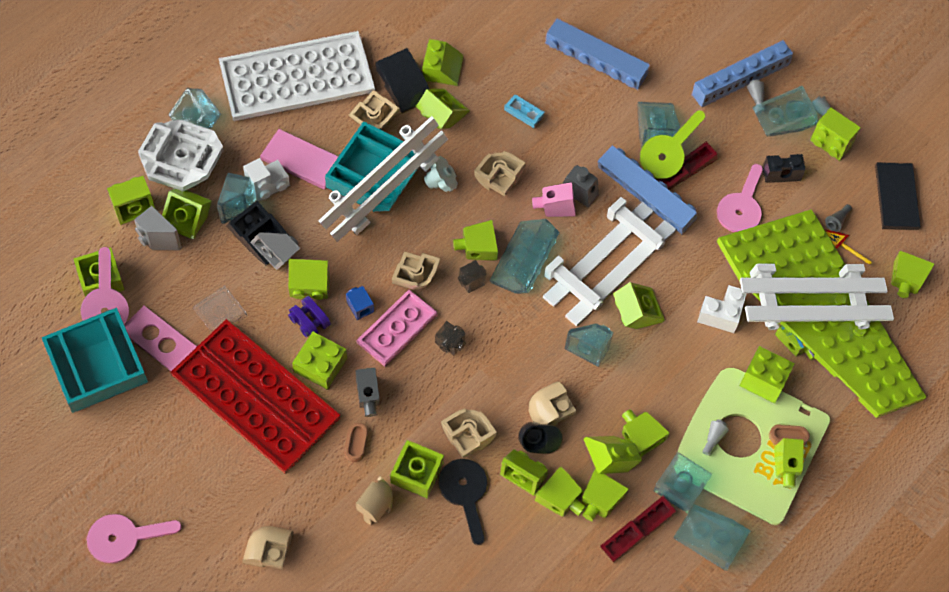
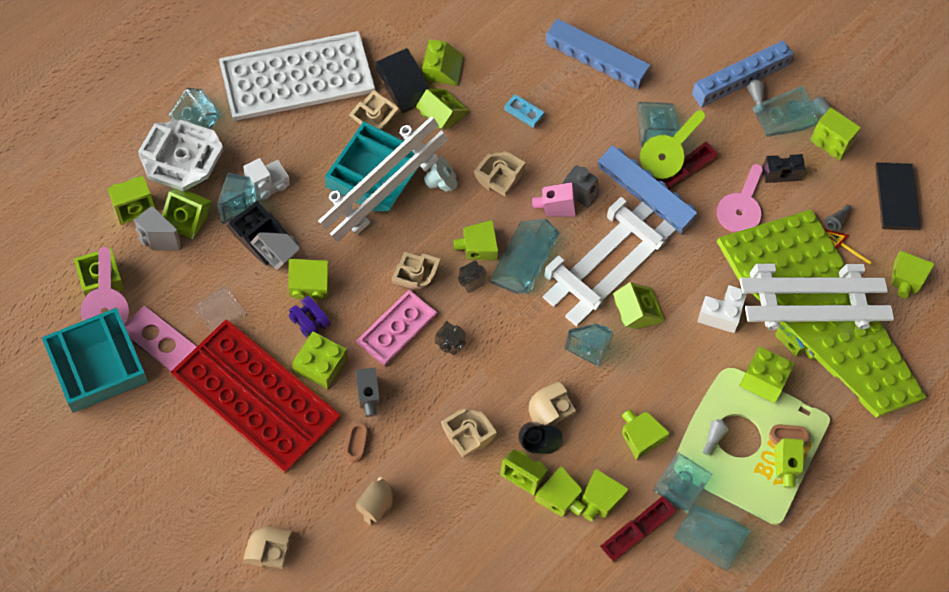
(126, 536): bright pink piece -> none
(299, 158): bright pink tile -> none
(359, 302): blue brick -> none
(416, 469): lime brick -> none
(466, 494): black piece -> none
(612, 454): lime slope -> none

